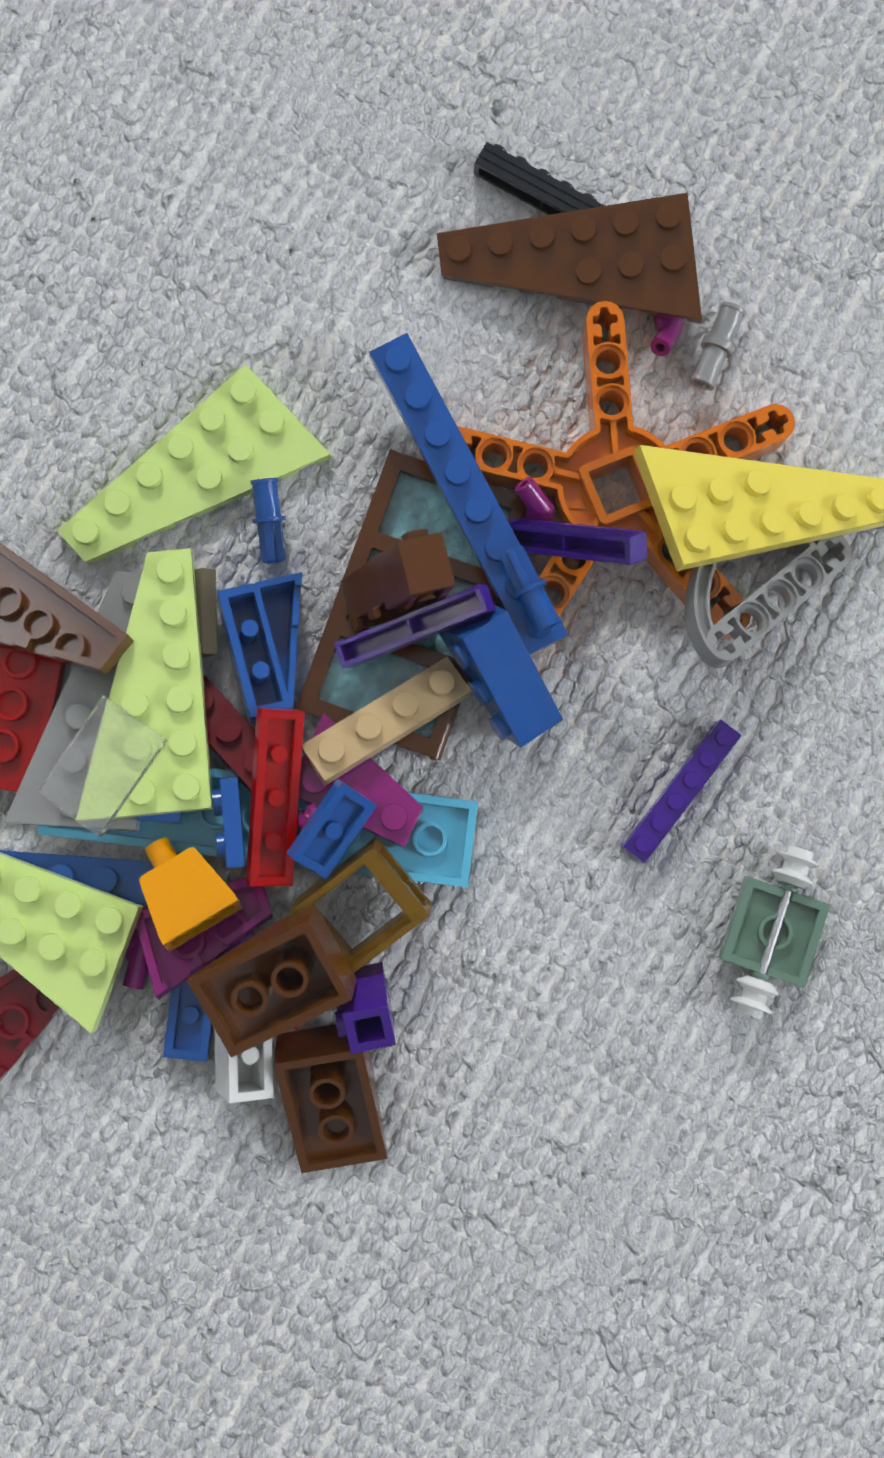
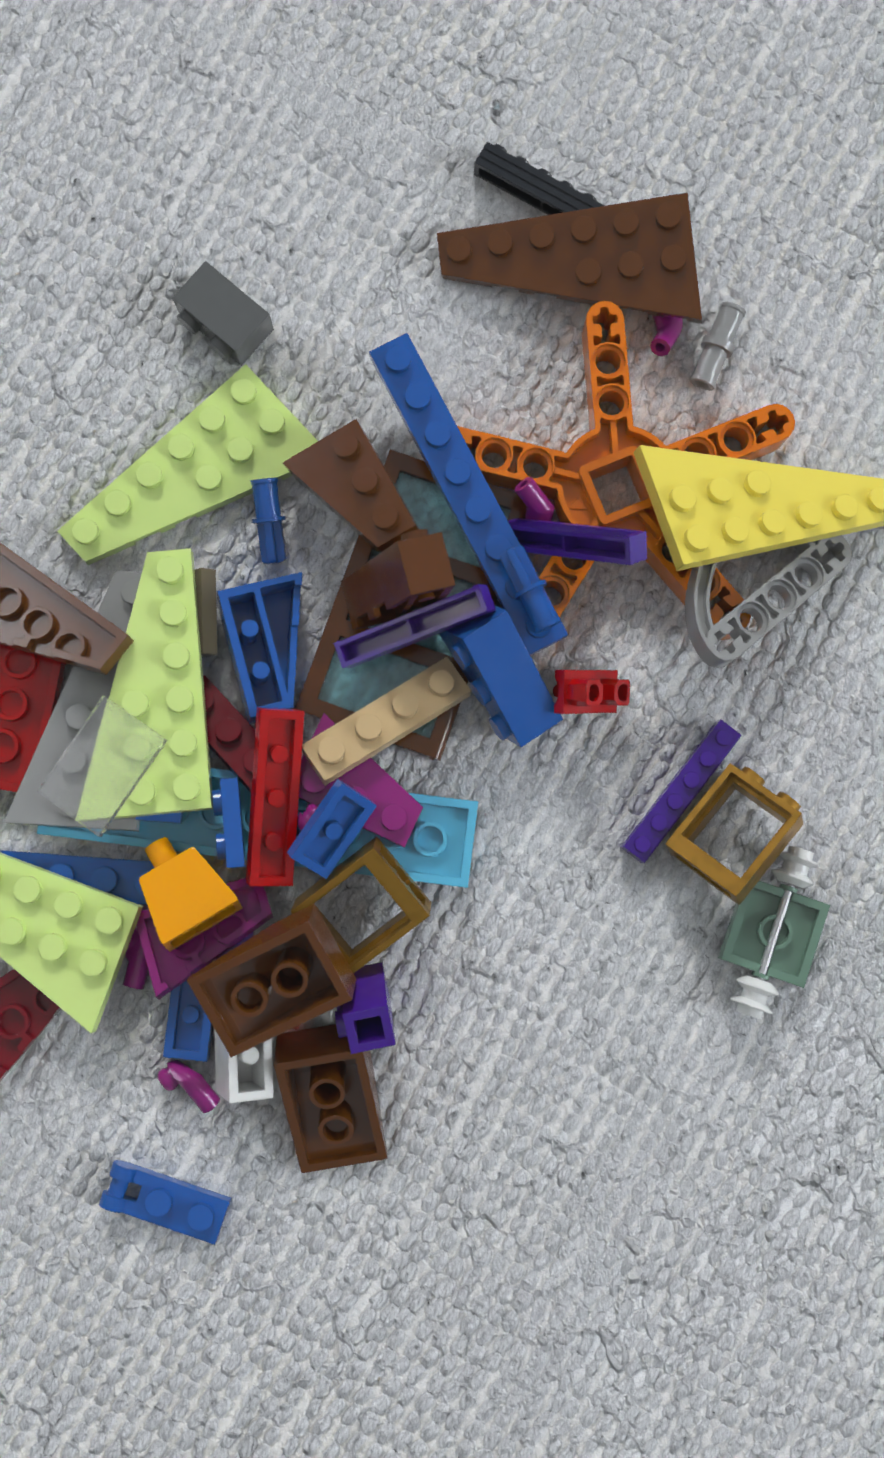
(166, 1201): none -> blue plate
(191, 1082): none -> magenta arm
(222, 314): none -> dark grey brick
(354, 485): none -> reddish brown wedge
(590, 691): none -> red hips
(750, 785): none -> pearl gold window

